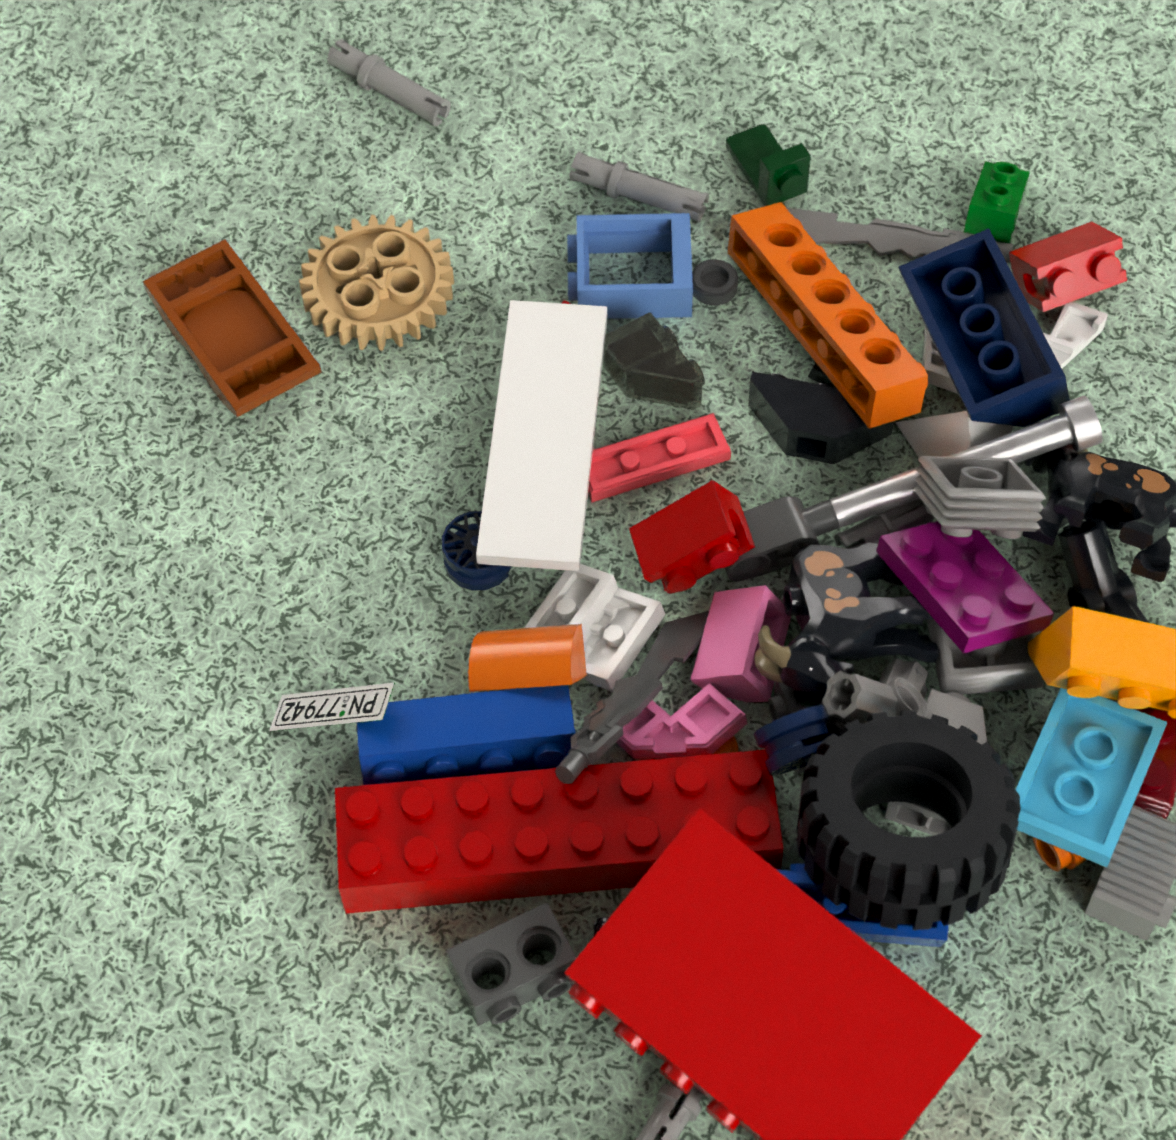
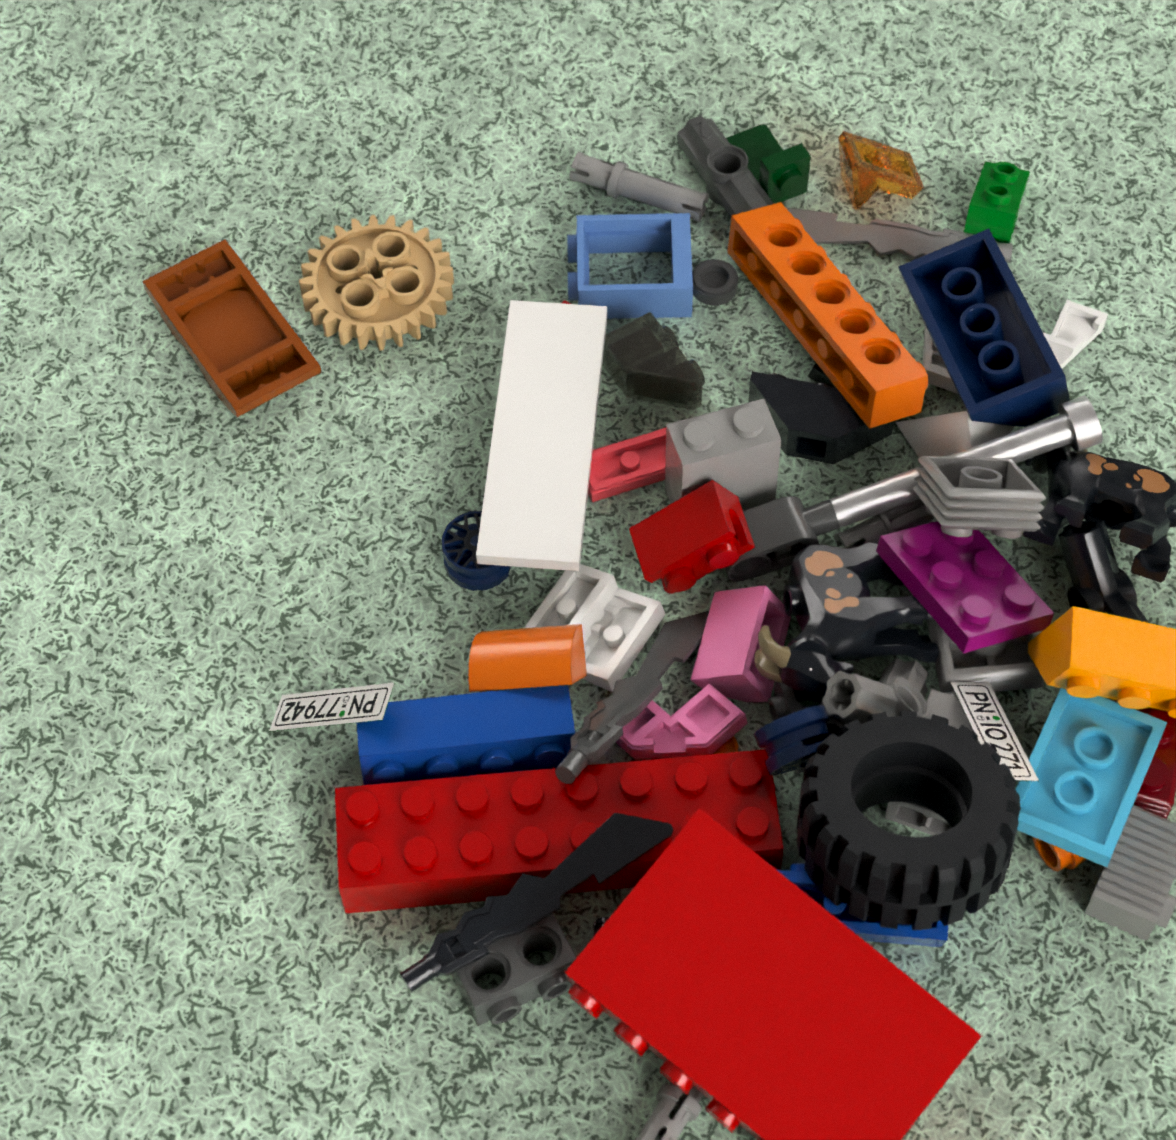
(374, 74): light grey pin -> none
(534, 898): none -> black sword
(721, 167): none -> dark grey piece
(729, 446): none -> light grey brick
(875, 166): none -> clear orange slope
(993, 726): none -> white sticker
(1068, 266): red brick -> none

